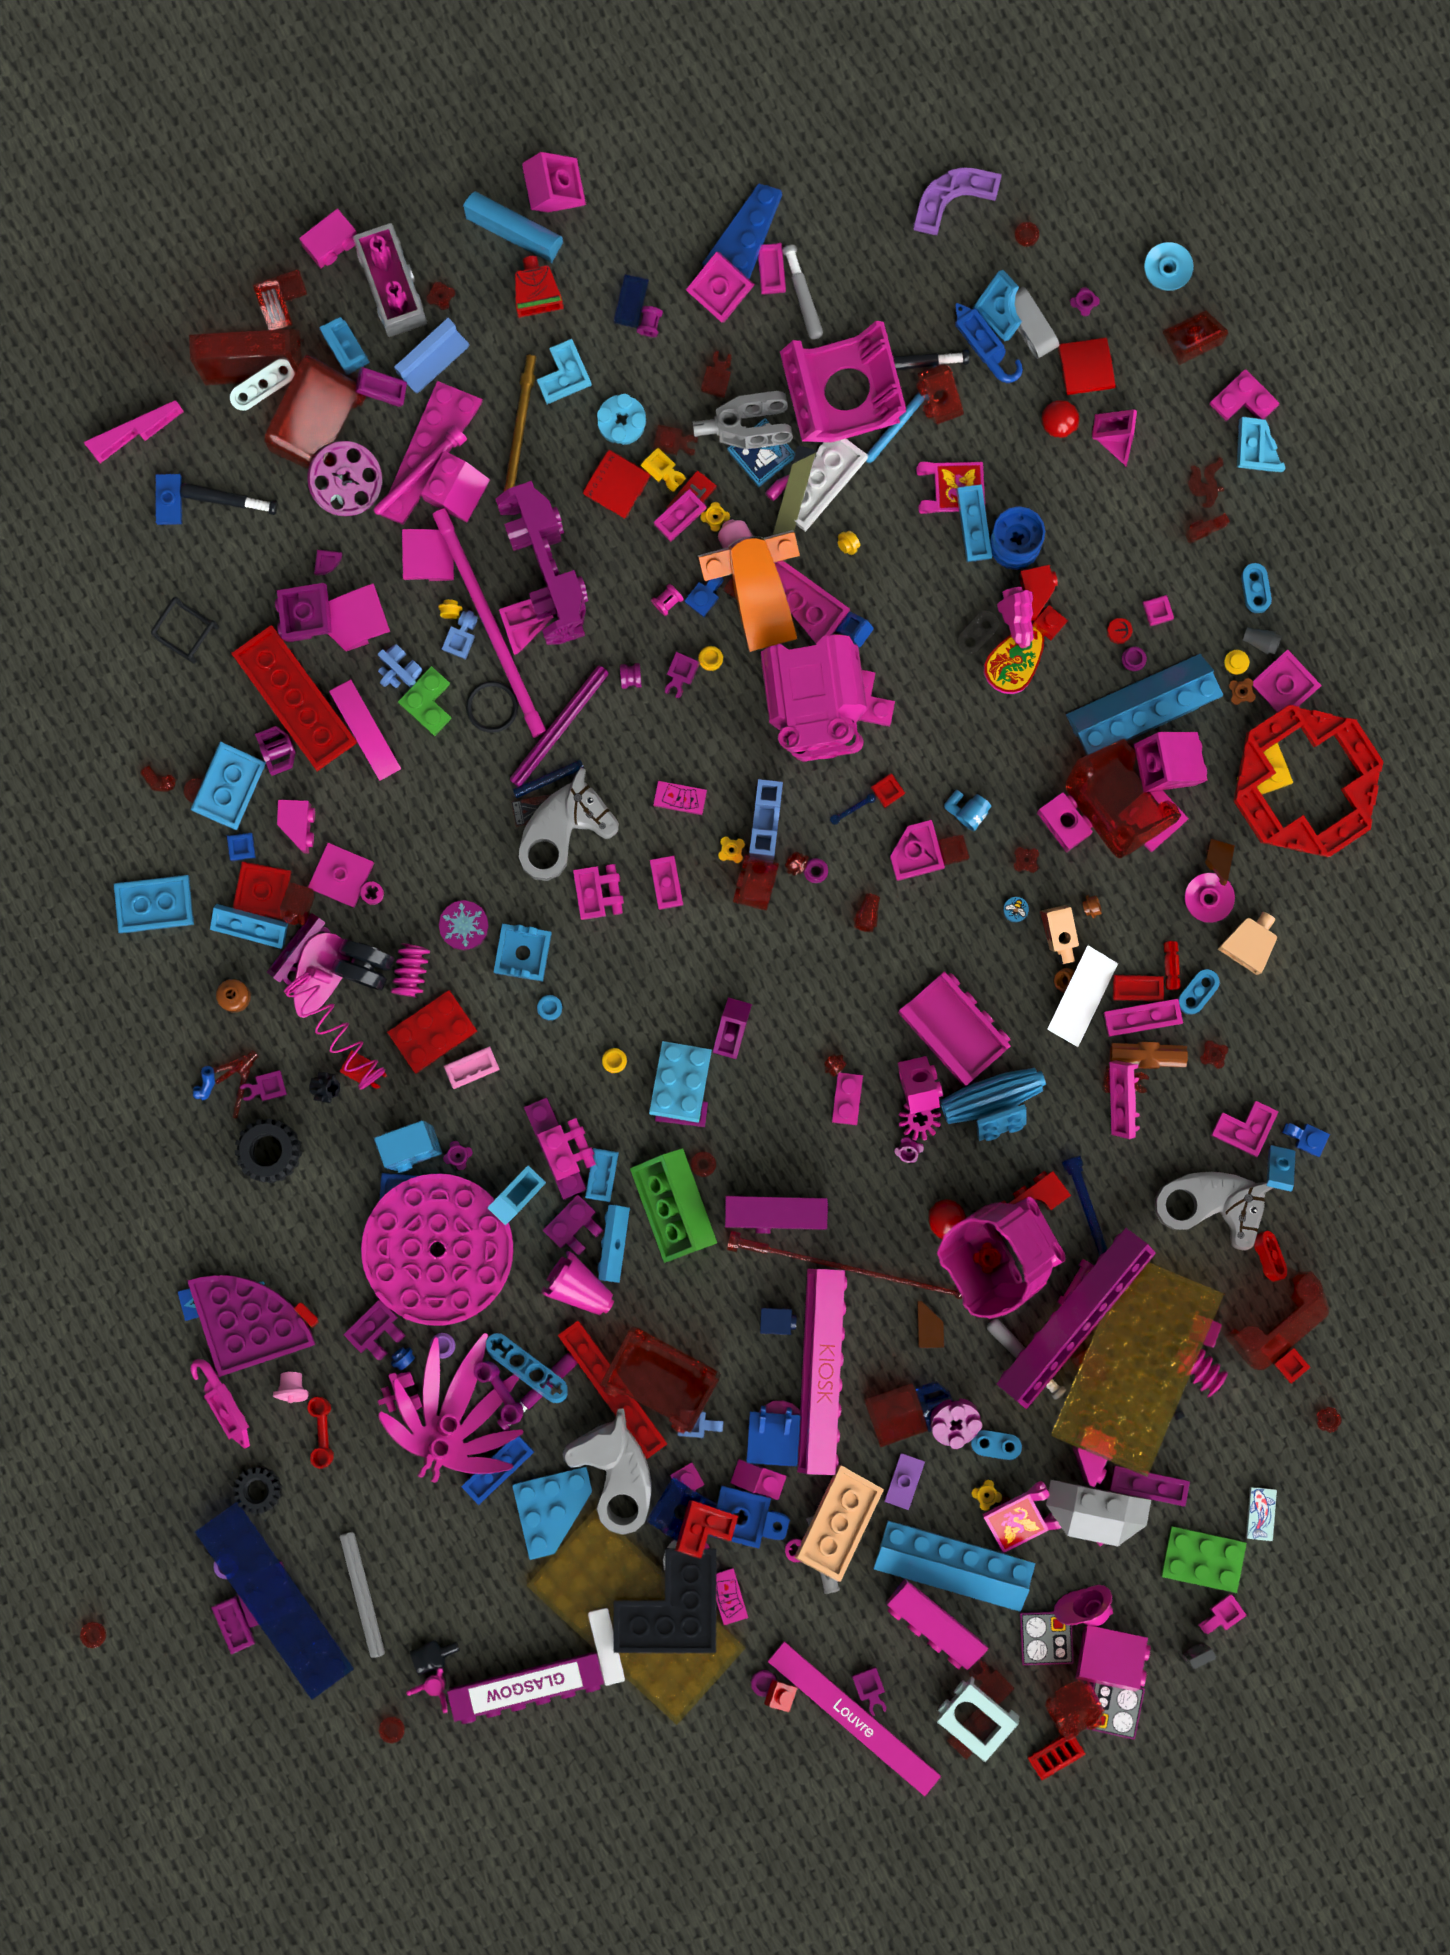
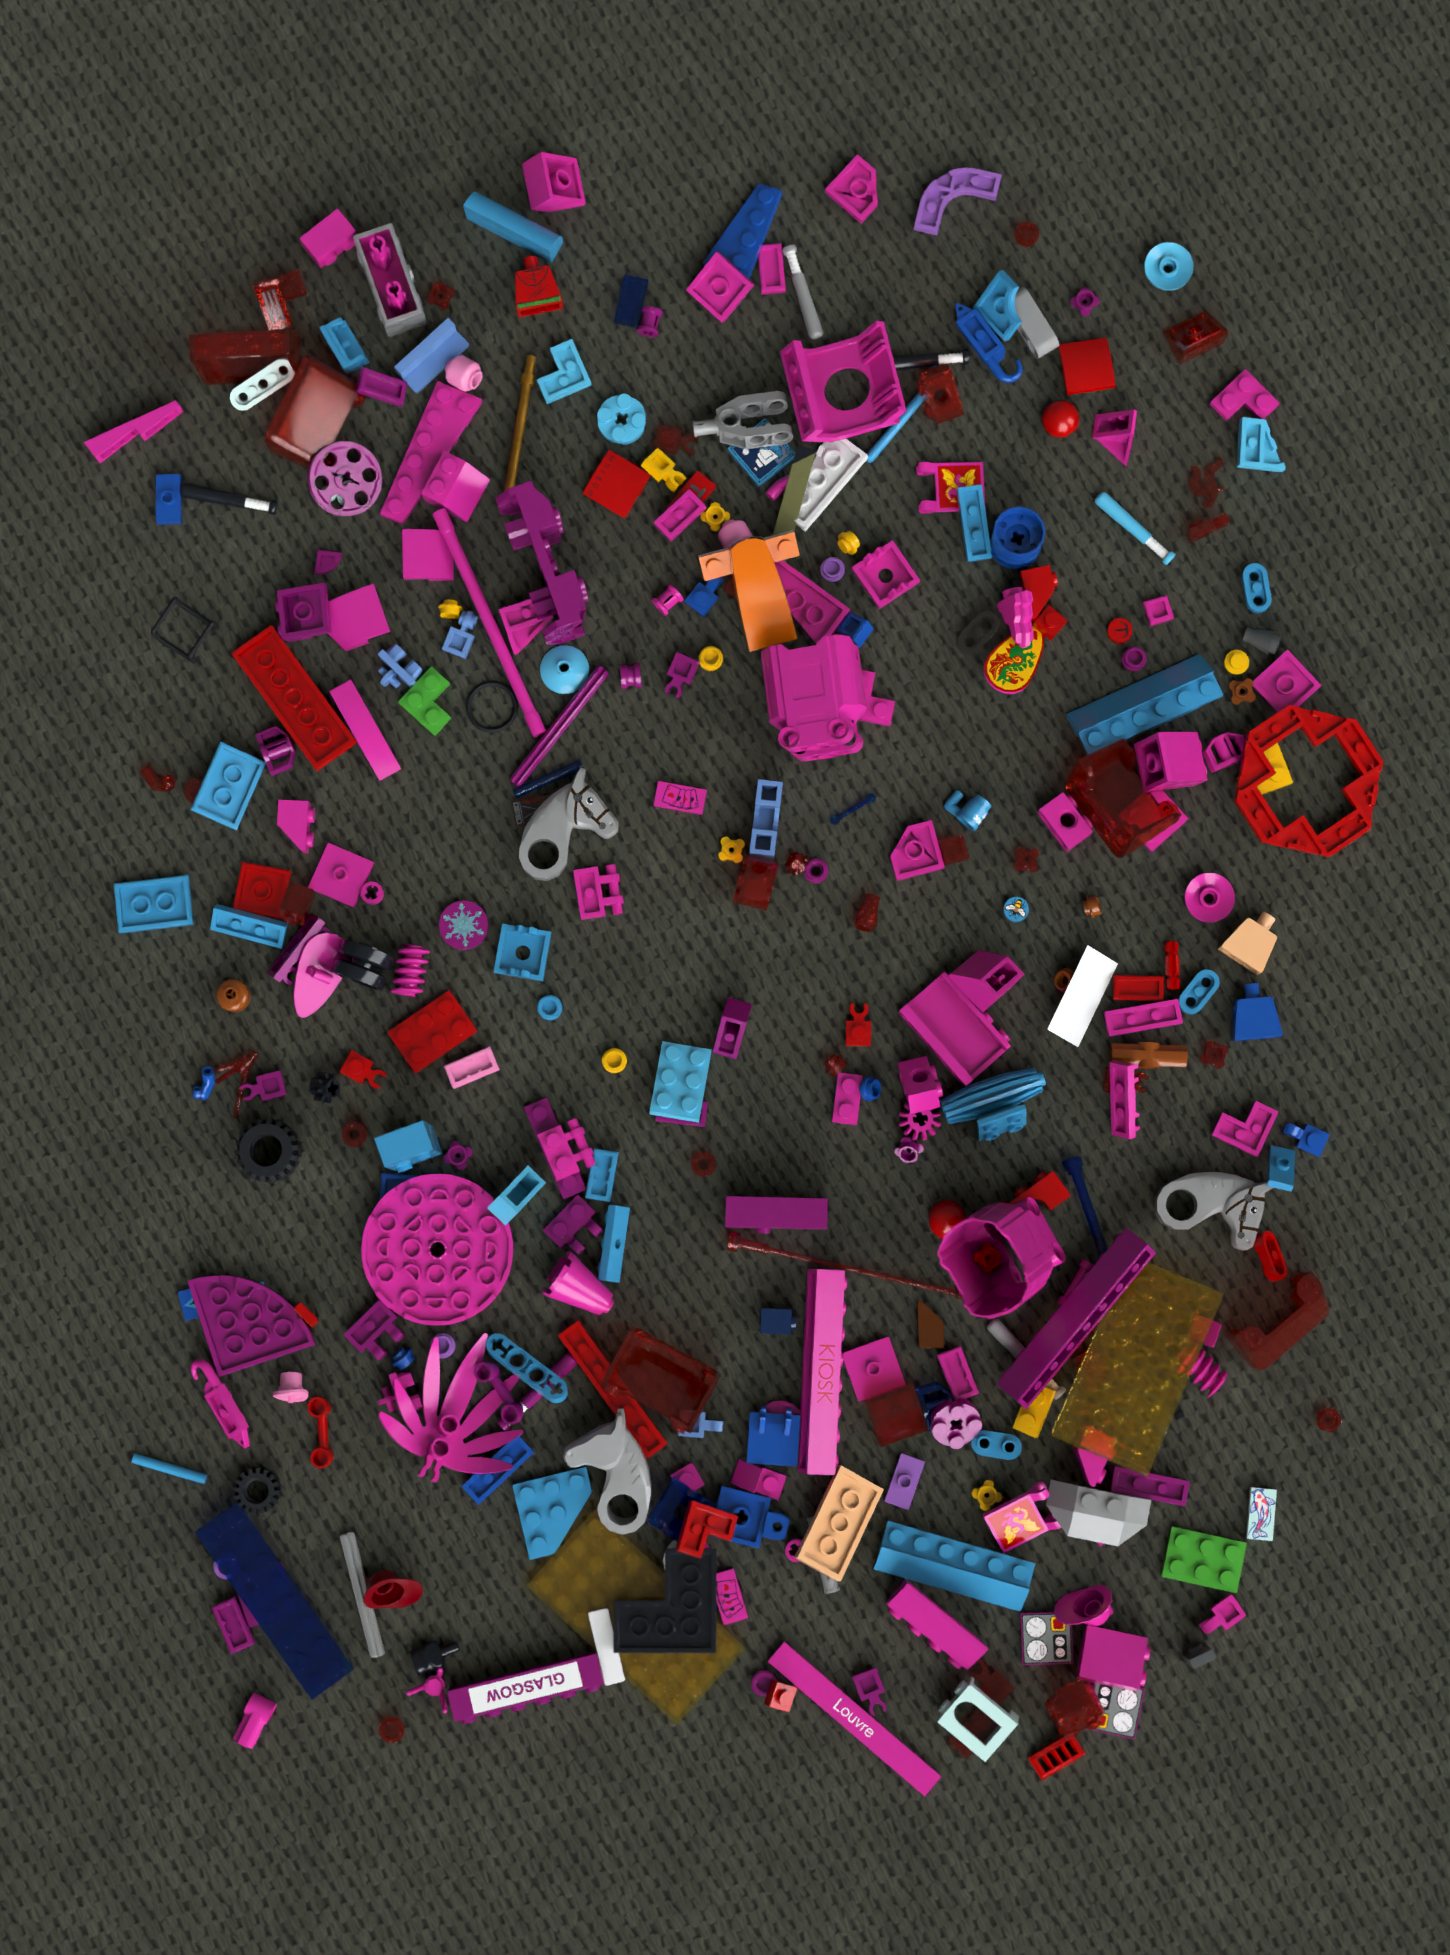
(93, 1635): clear red plate -> none
(169, 1468): none -> dark azure bar
(241, 847): blue tile -> none
(257, 1714): none -> dark pink piece
(298, 983): dark pink piece -> none
(354, 1126): none -> clear red plate
(390, 1591): none -> dark red piece
(453, 438): dark pink piece -> none
(463, 373): none -> bright pink head
(567, 681): none -> medium azure dish
(666, 882): dark pink plate -> none
(673, 1205): bright green slope -> none
(717, 378): clear red plate -> none
(832, 569): none -> medium lavender plate
(855, 189): none -> dark pink plate
(858, 1031): none -> red plate
(870, 1088): none -> blue plate
(873, 1368): none -> dark pink plate
(885, 558): none -> dark pink piece
(887, 790): red tile -> none
(957, 1373): none -> dark pink plate
(986, 977): none -> dark pink slope
(1032, 1419): none -> yellow plate
(1055, 922): light nougat torso -> none
(1122, 517): none -> medium azure piece
(1219, 859): reddish brown tile -> none
(1224, 750): none -> dark pink piece
(1254, 1016): none -> blue torso
(1291, 1365): red plate -> none

